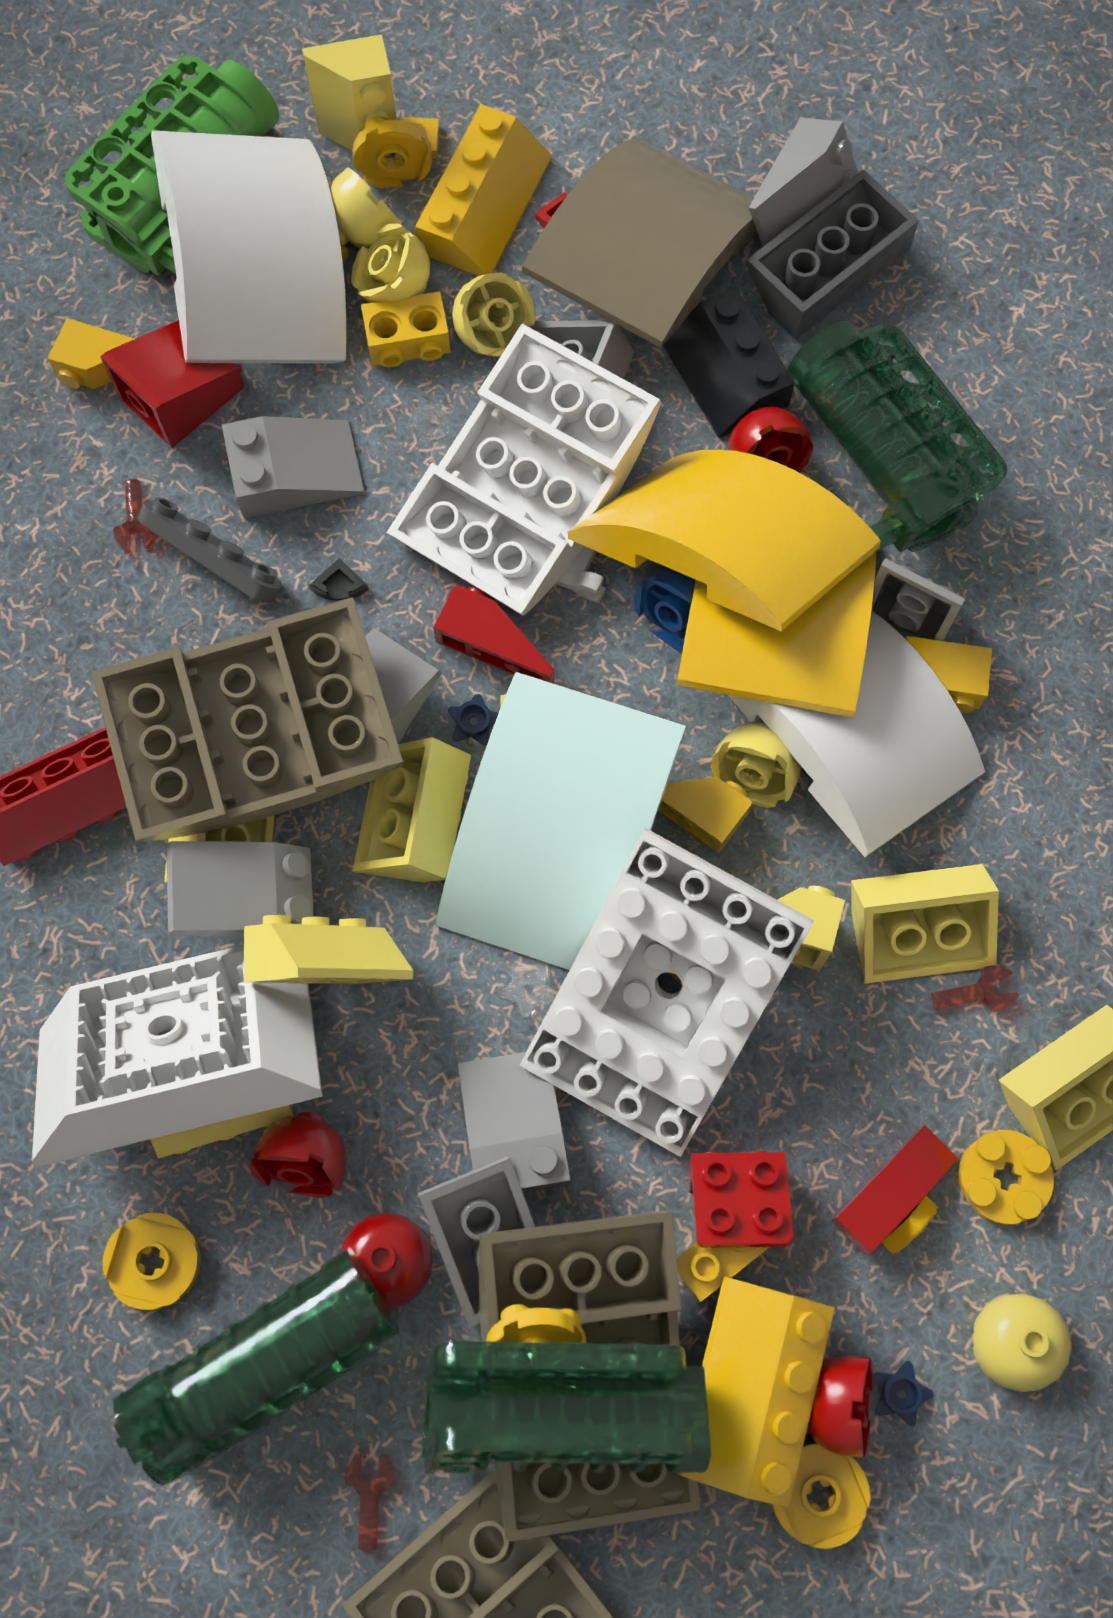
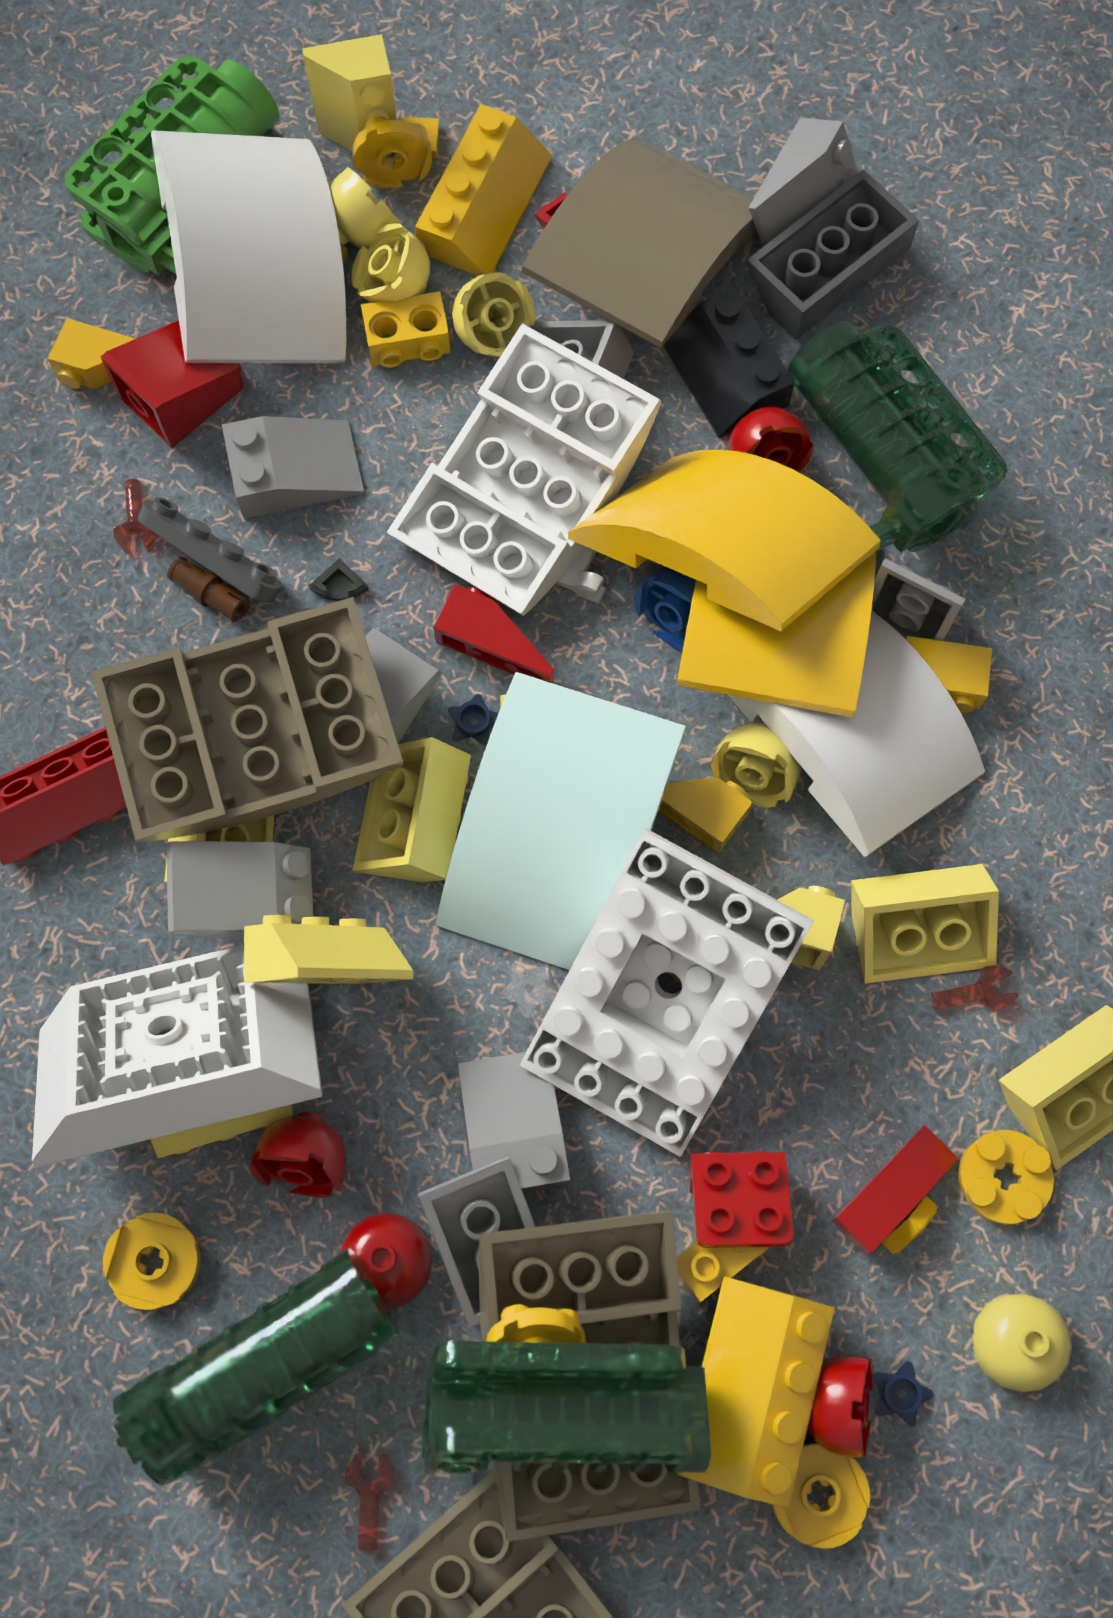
(208, 589): none -> reddish brown pin

